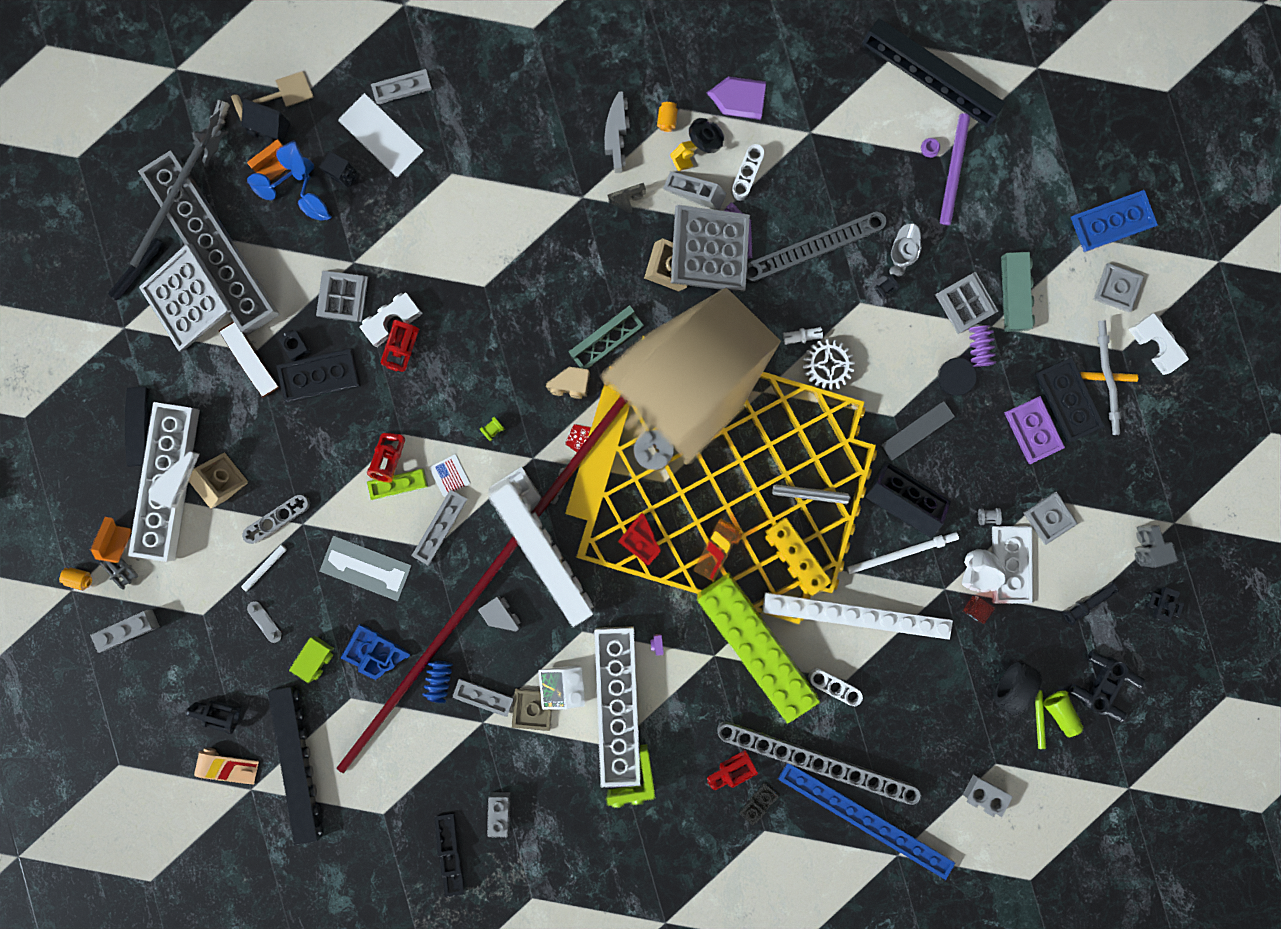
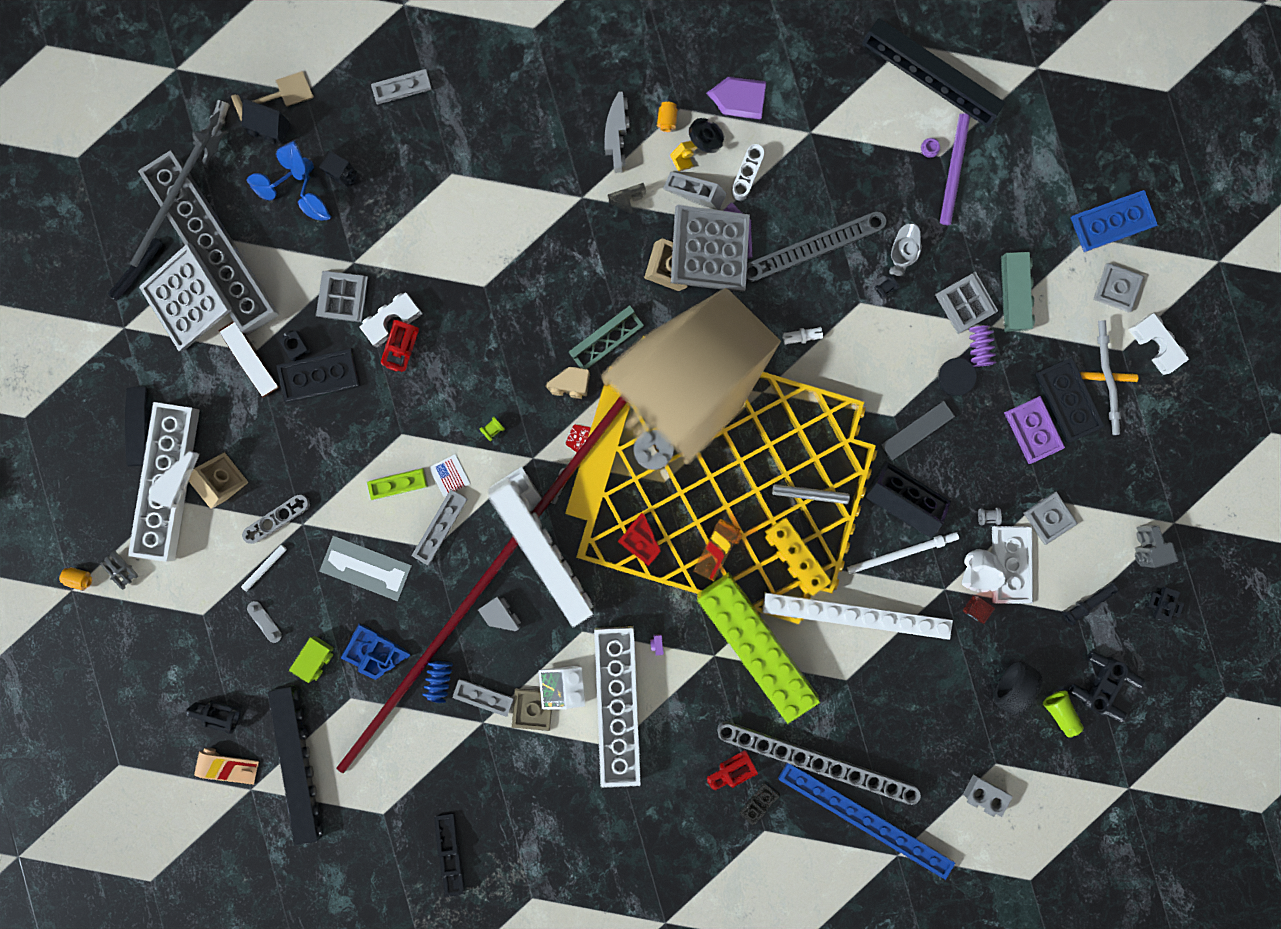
(110, 541): orange panel -> none
(125, 630): light grey arch -> none
(267, 161): orange panel -> none
(380, 135): white sticker -> none
(389, 452): red piece -> none
(498, 814): light grey brick -> none
(634, 794): lime bracket -> none
(843, 691): white beam -> none
(845, 363): white gear -> none
(1040, 721): lime bar -> none

